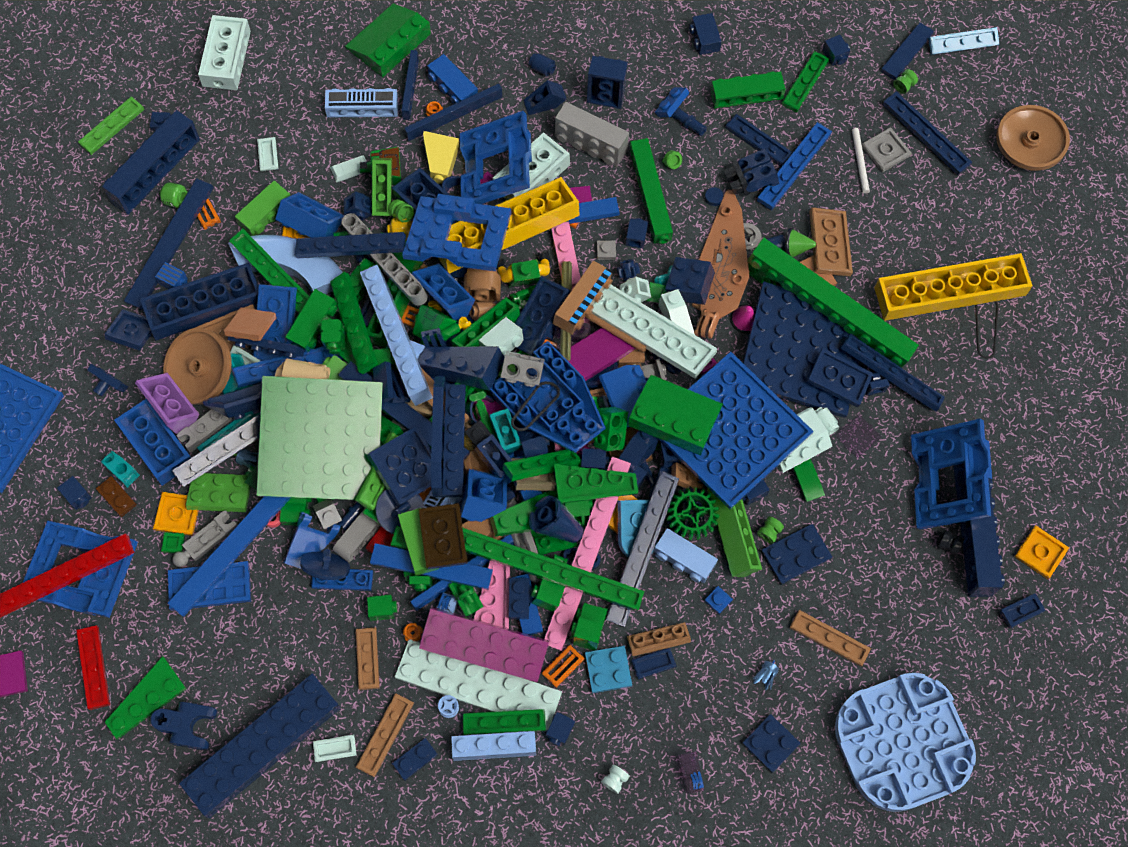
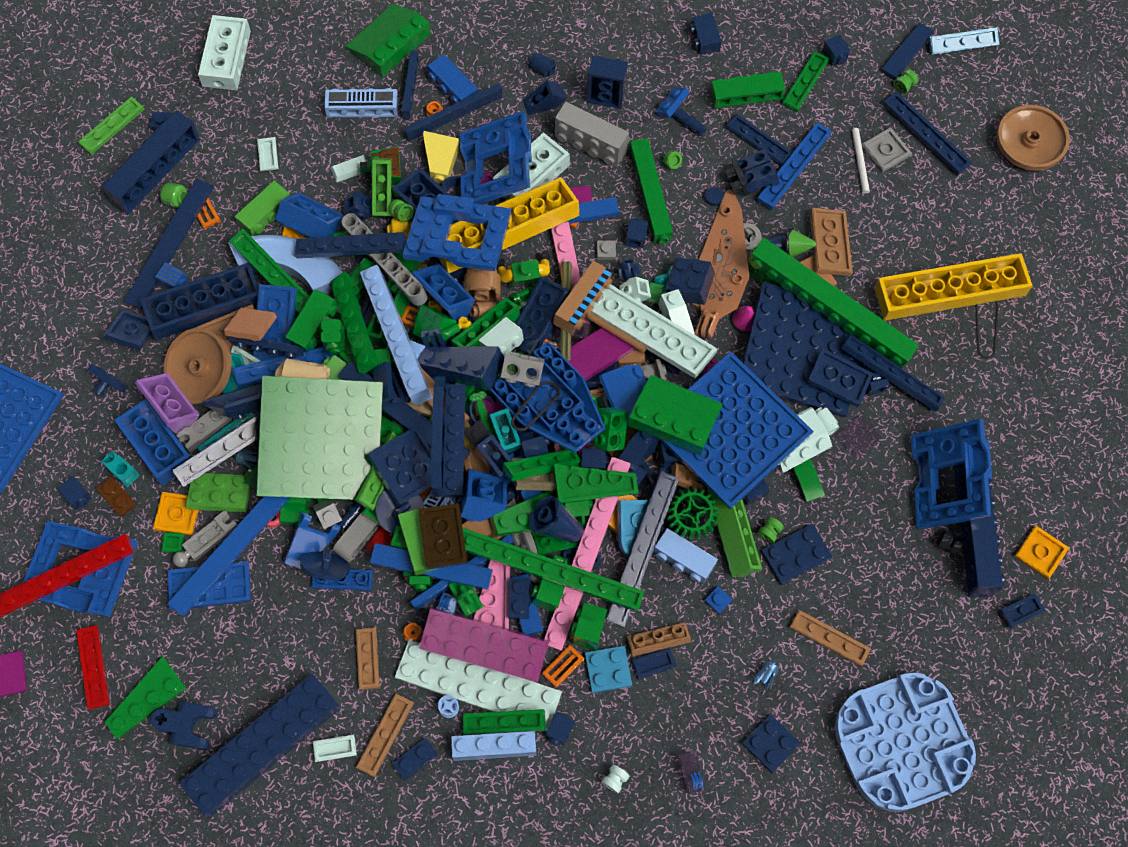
(381, 607): green brick -> none

